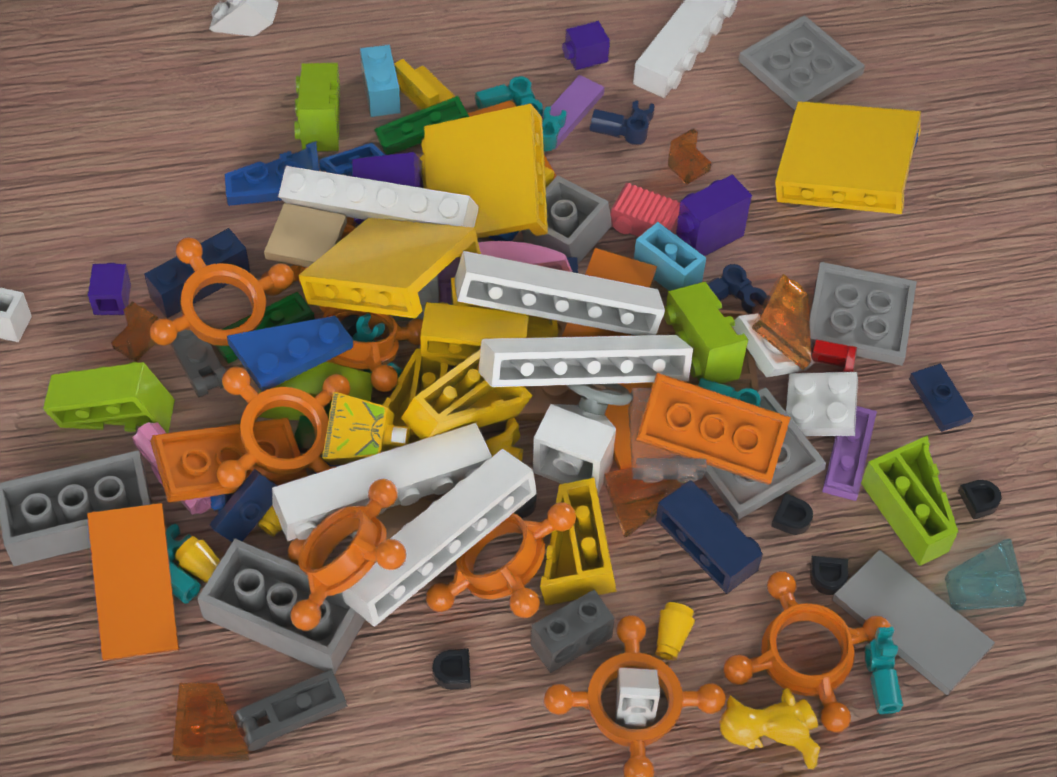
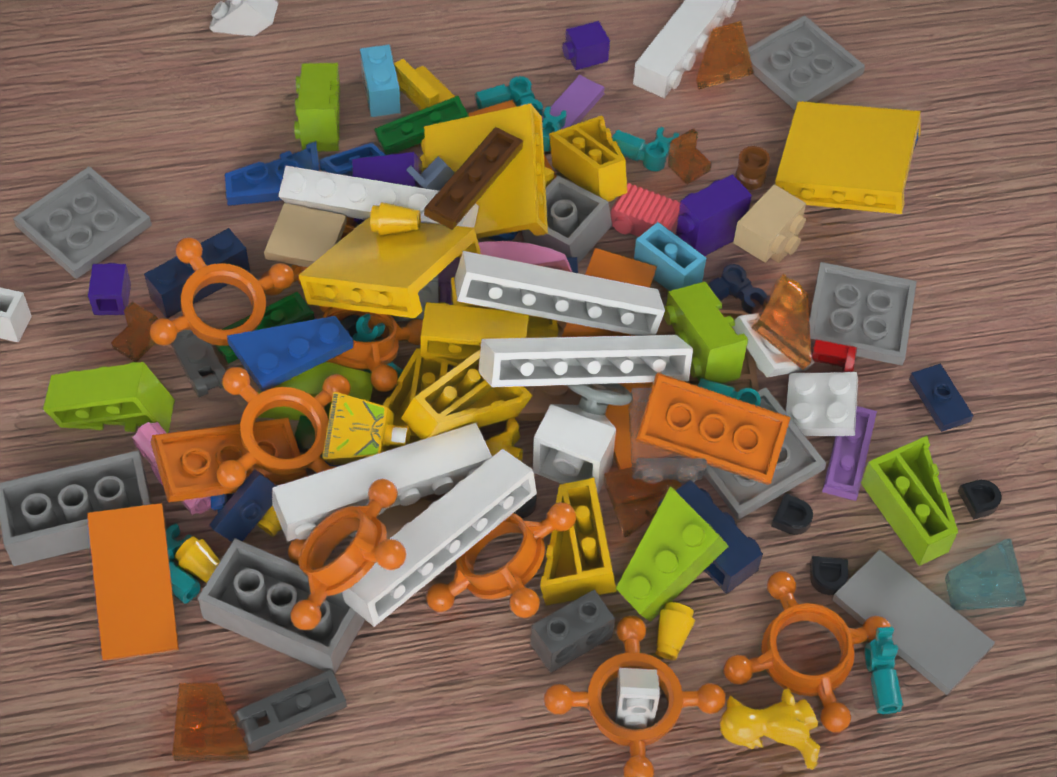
(82, 222): none -> light grey plate
(394, 219): none -> yellow cone
(434, 176): none -> sand blue panel
(452, 669): black tile -> none
(473, 178): none -> reddish brown tile
(590, 158): none -> yellow wedge
(633, 129): dark blue bar -> none
(652, 154): none -> teal bar
(669, 556): none -> lime wedge
(725, 56): none -> clear orange wing
(752, 167): none -> dark orange wheel
(772, 226): none -> tan brick

